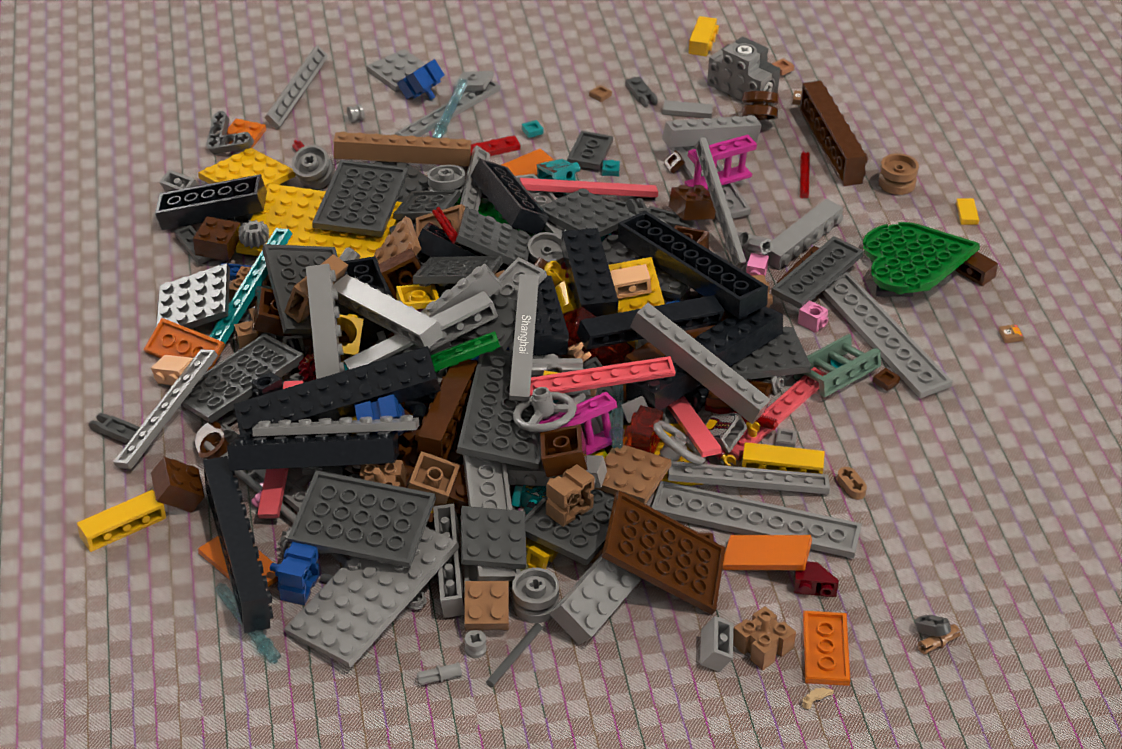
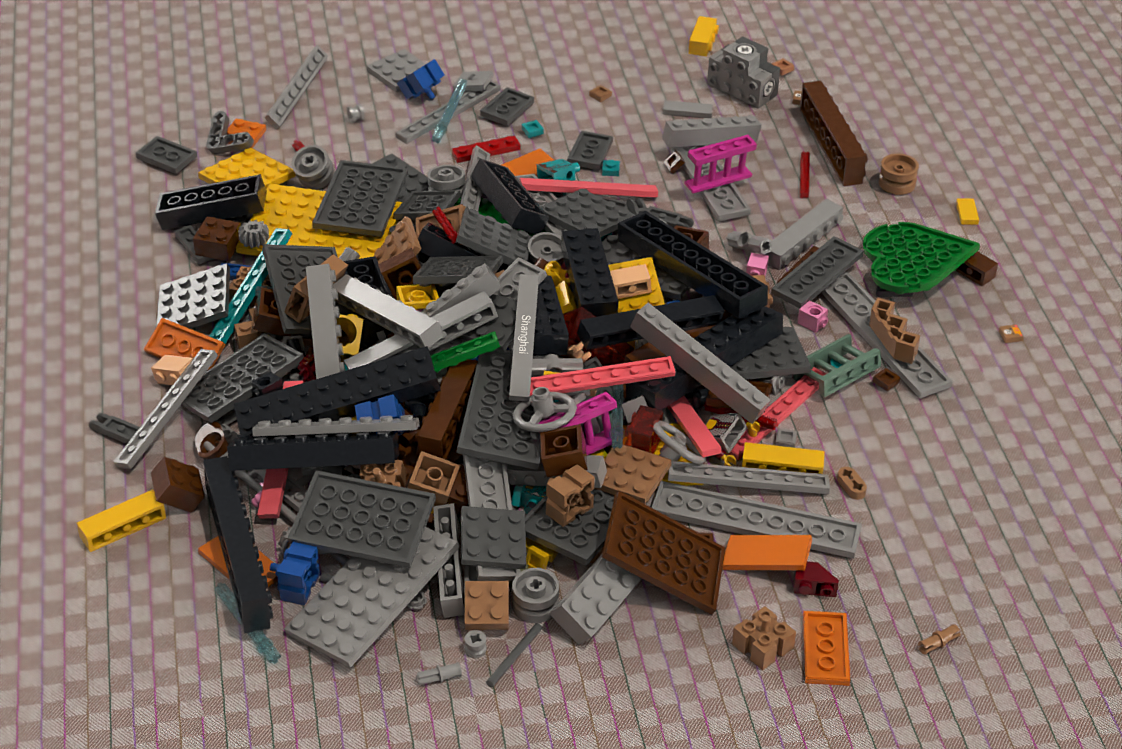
(166, 154): none -> dark grey plate
(175, 181): light grey brick -> none
(402, 149): medium nougat brick -> none
(507, 106): none -> dark grey plate
(641, 91): dark grey hinge -> none
(692, 202): reddish brown brick -> none
(716, 644): light grey brick -> none
(720, 203): light grey tile -> none
(760, 104): reddish brown wheel -> none
(816, 694): tan piece -> none
(892, 331): none -> medium nougat brick
(933, 625): dark grey beam -> none

